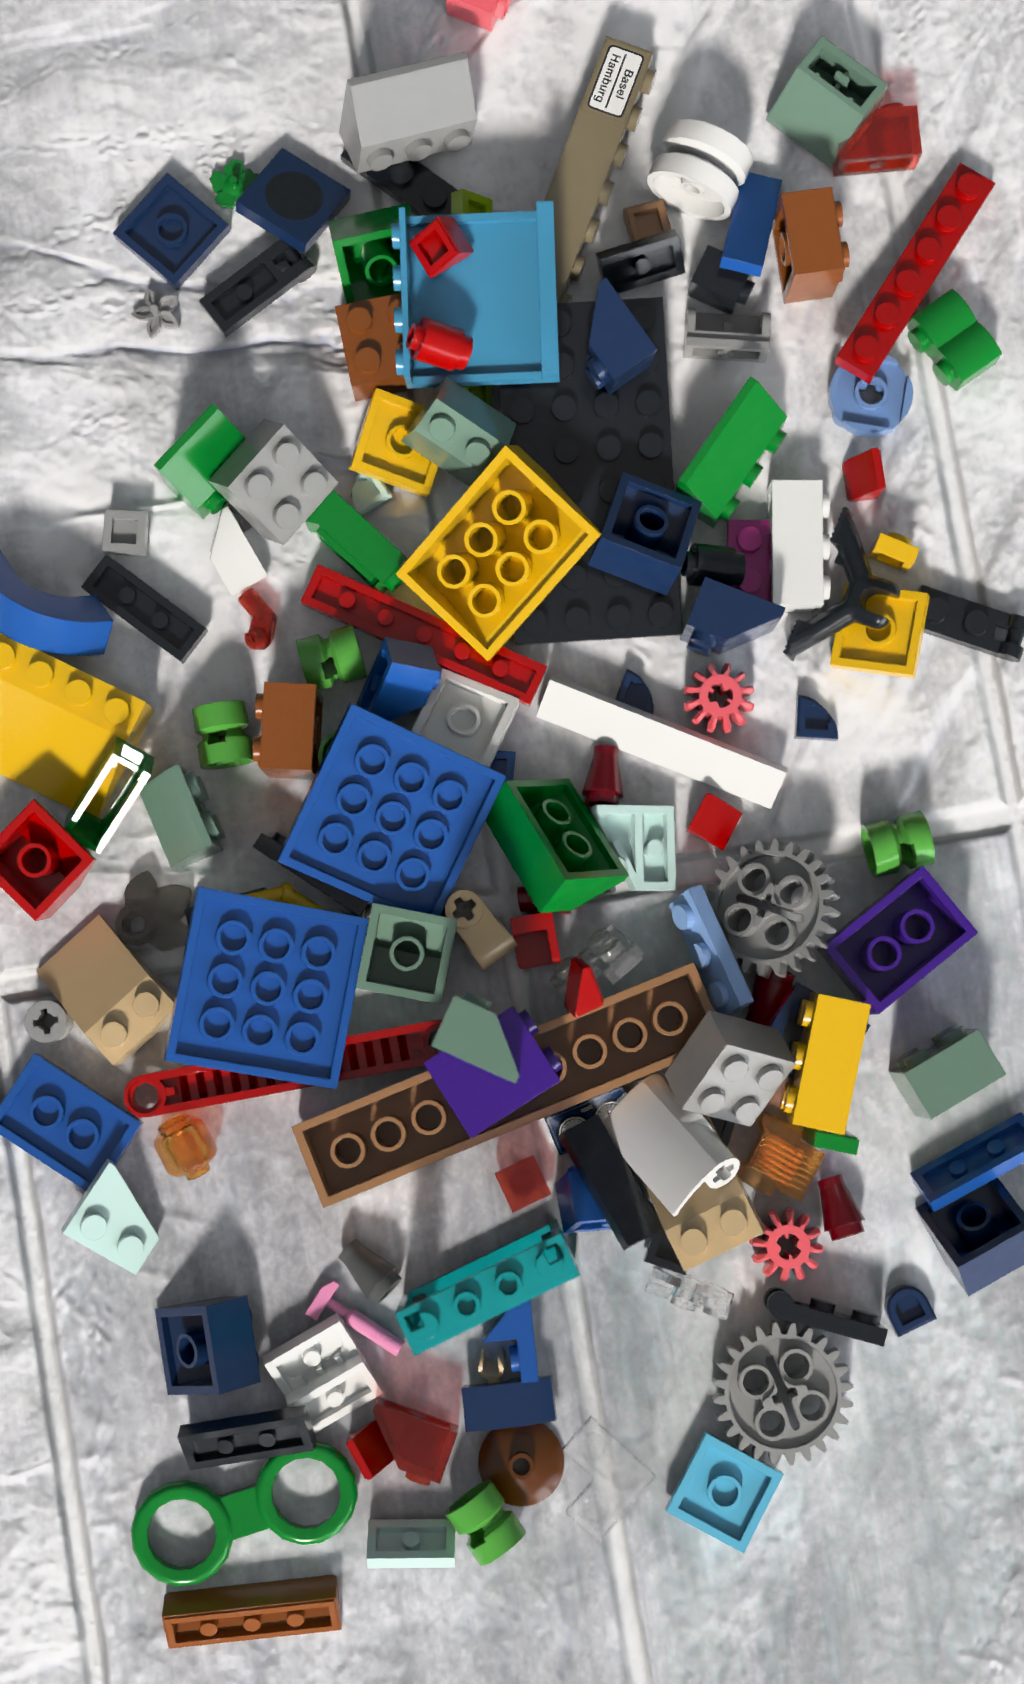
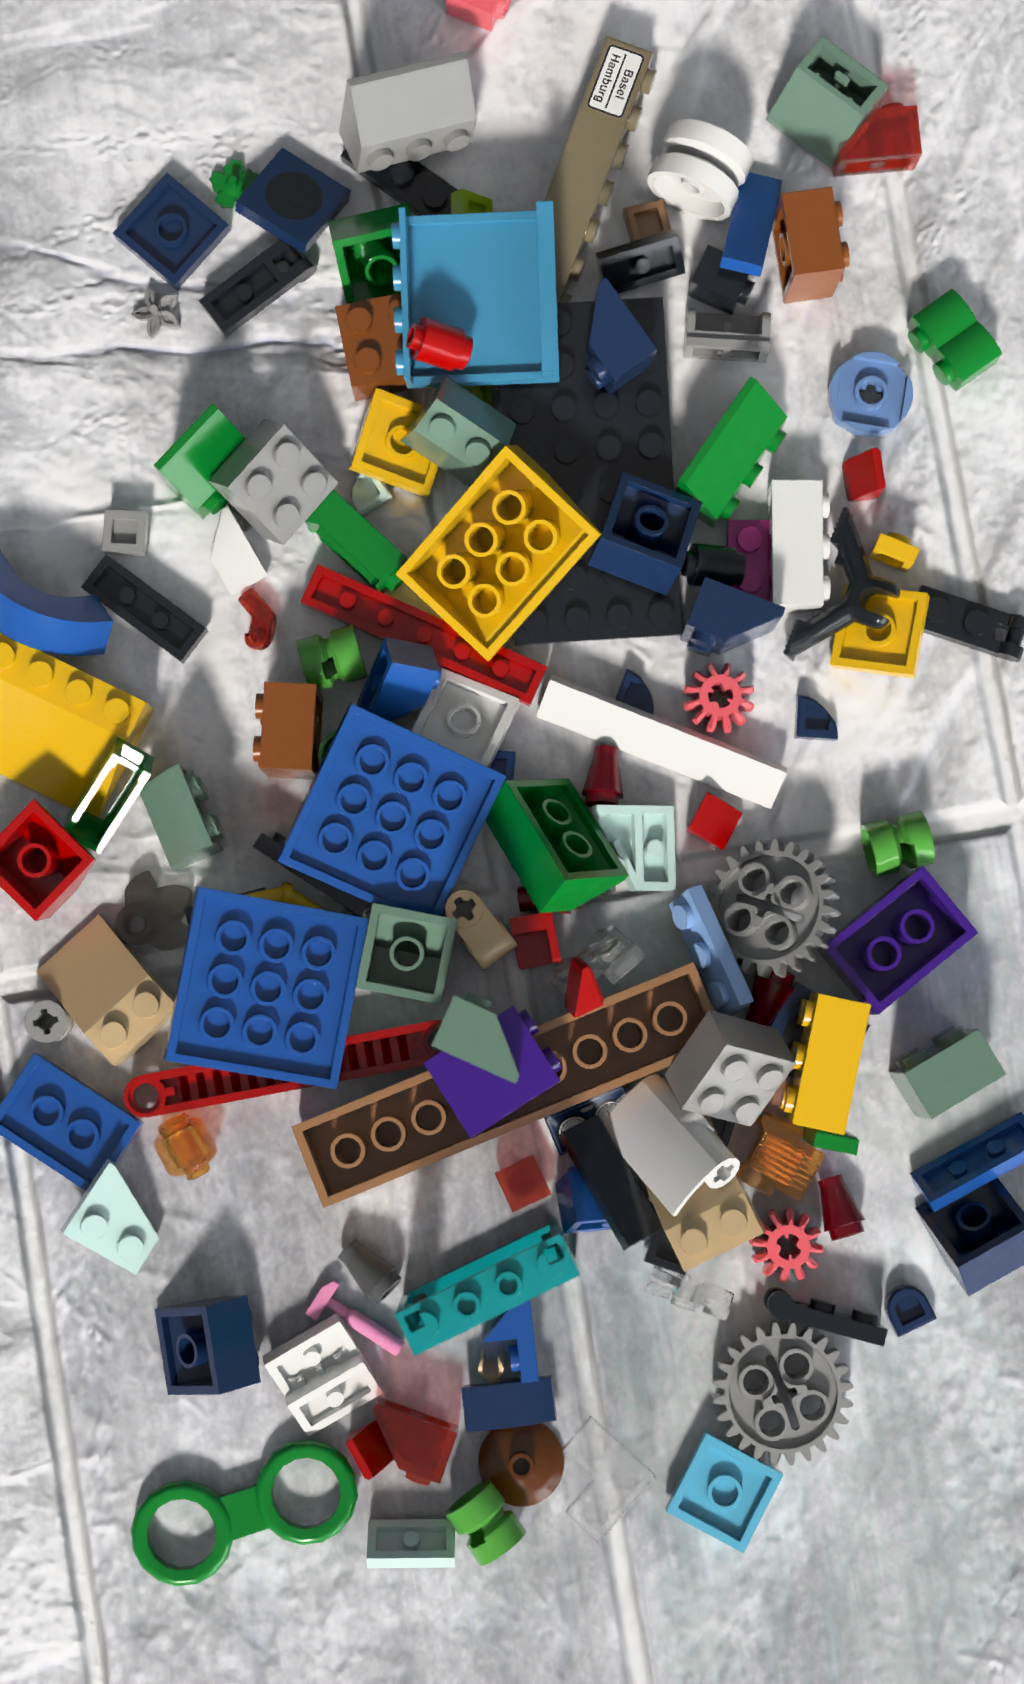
(221, 720): bright green wheel -> none
(247, 1437): black plate -> none
(251, 1611): dark orange slope -> none
(440, 245): red slope -> none
(914, 273): red plate -> none

